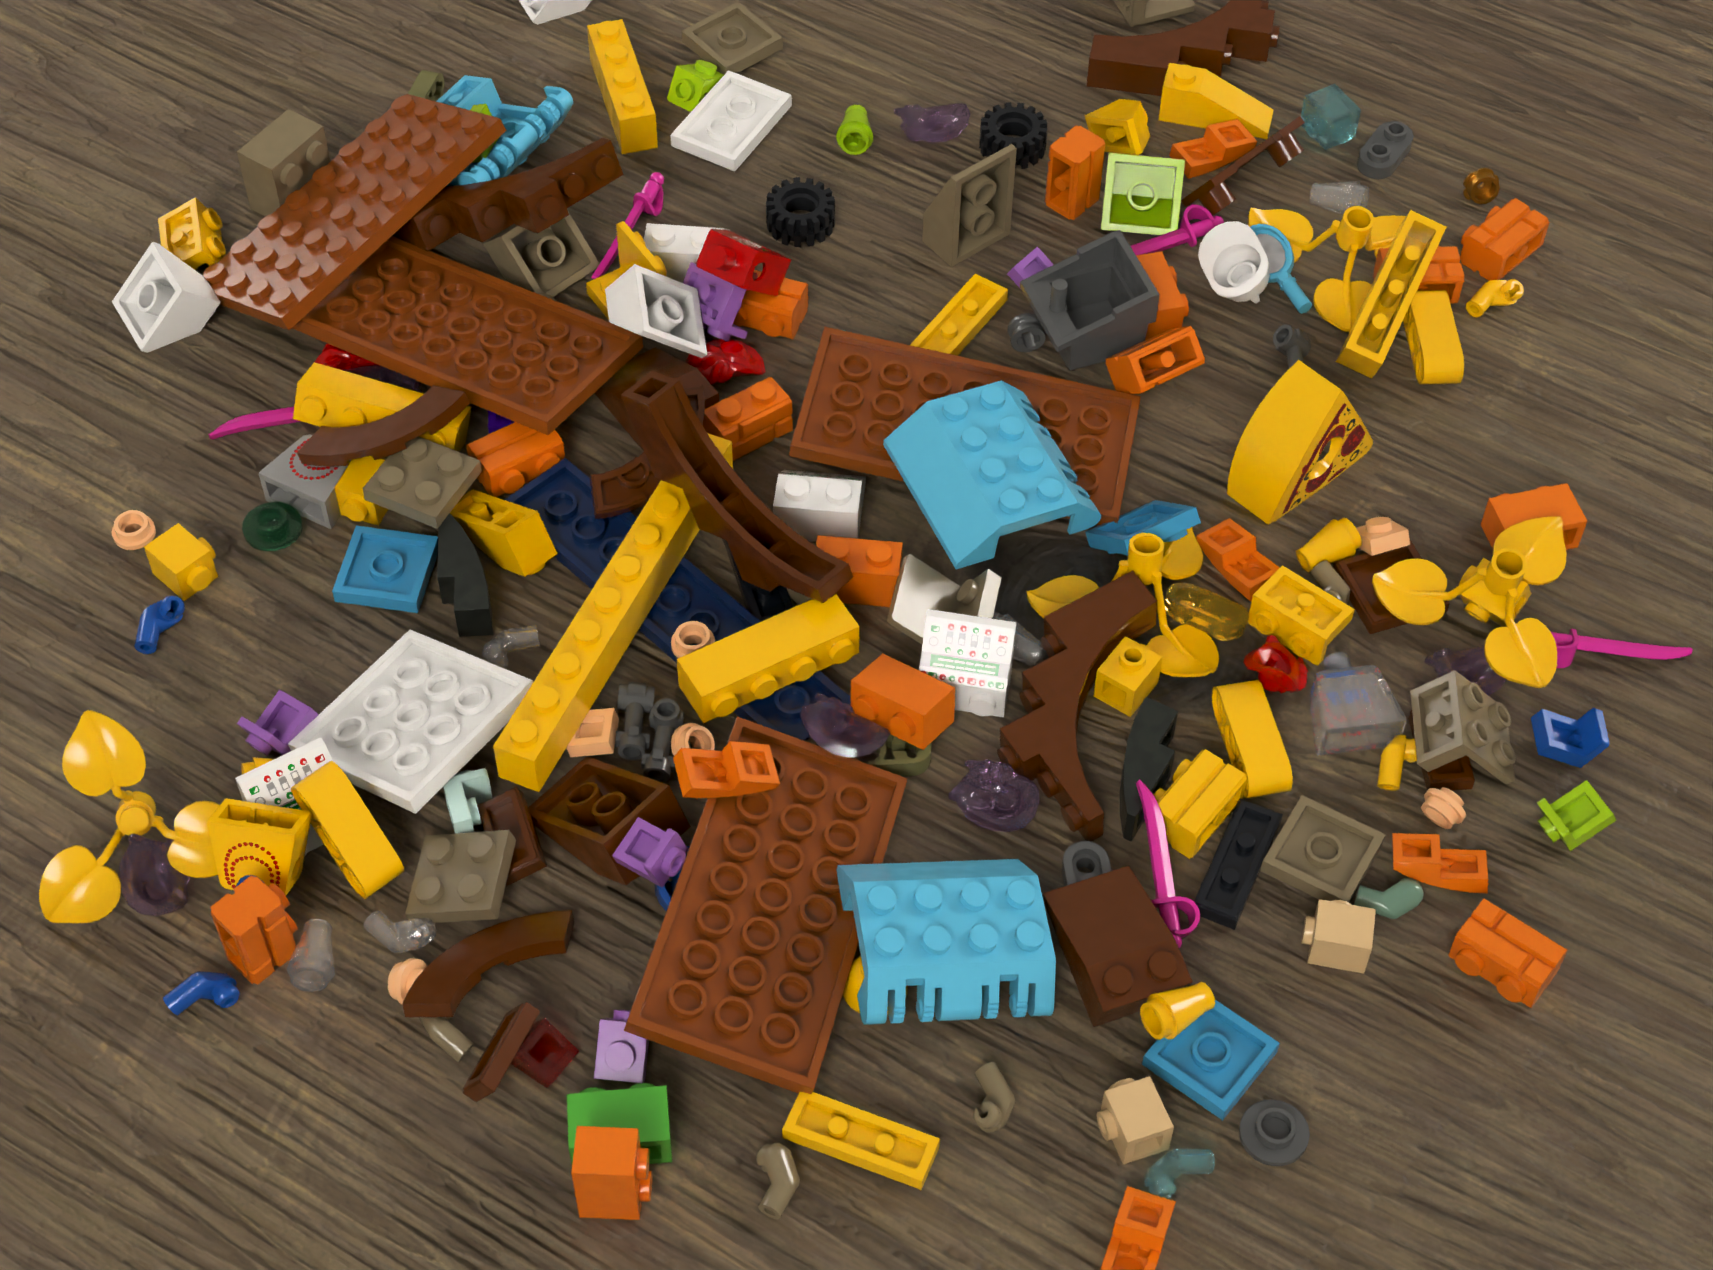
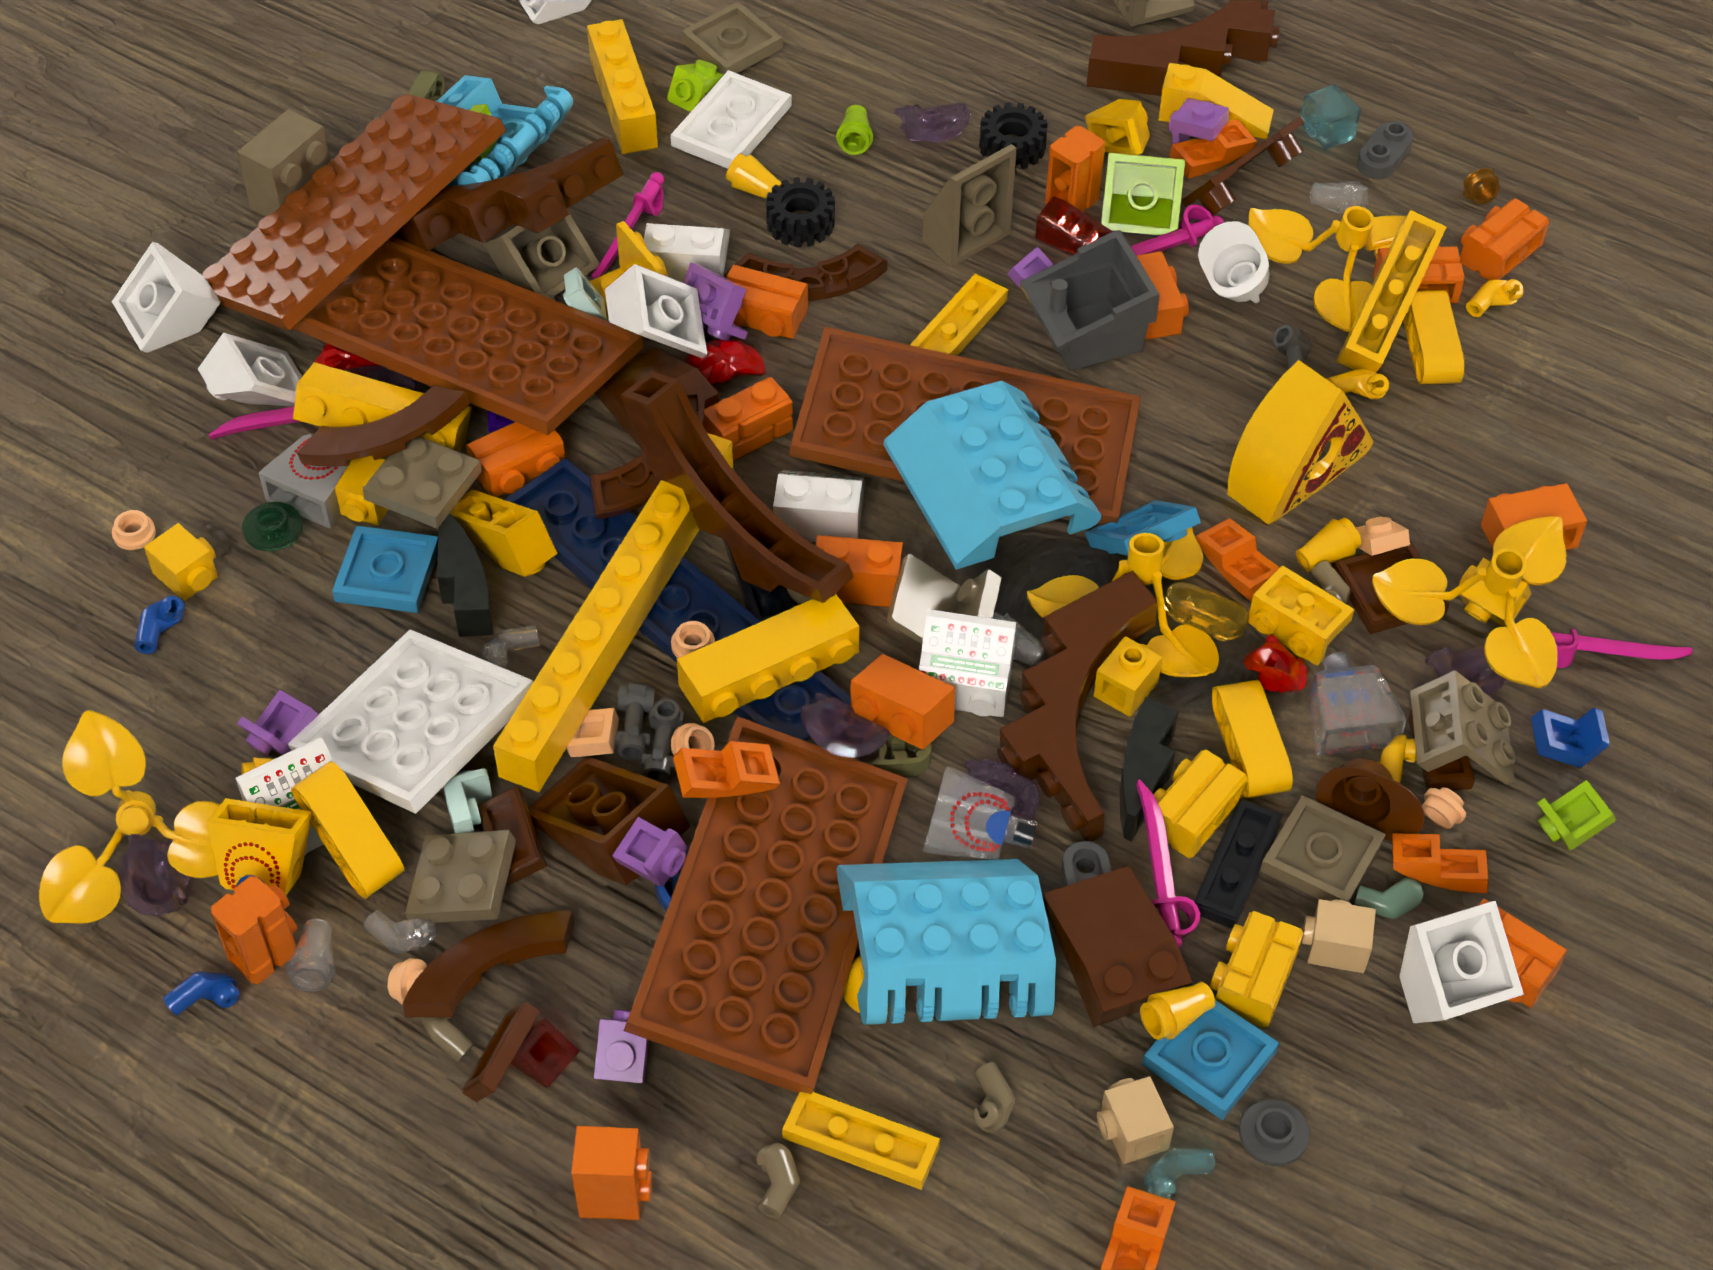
(193, 234): yellow bracket -> none
(250, 372): none -> white slope
(583, 295): none -> light aqua bracket
(638, 1107): bright green brick -> none
(735, 259): red torso -> none
(751, 176): none -> yellow cone
(828, 279): none -> reddish brown tile
(974, 819): none -> clear torso
(1029, 341): dark grey bush -> none
(1059, 217): none -> clear red slope
(1155, 360): orange brick -> none
(1198, 120): none -> medium lavender bracket
(1257, 968): none -> yellow brick
(1281, 264): medium azure piece -> none
(1362, 382): none -> yellow arm
(1371, 796): none -> reddish brown piece
(1458, 964): none -> white slope

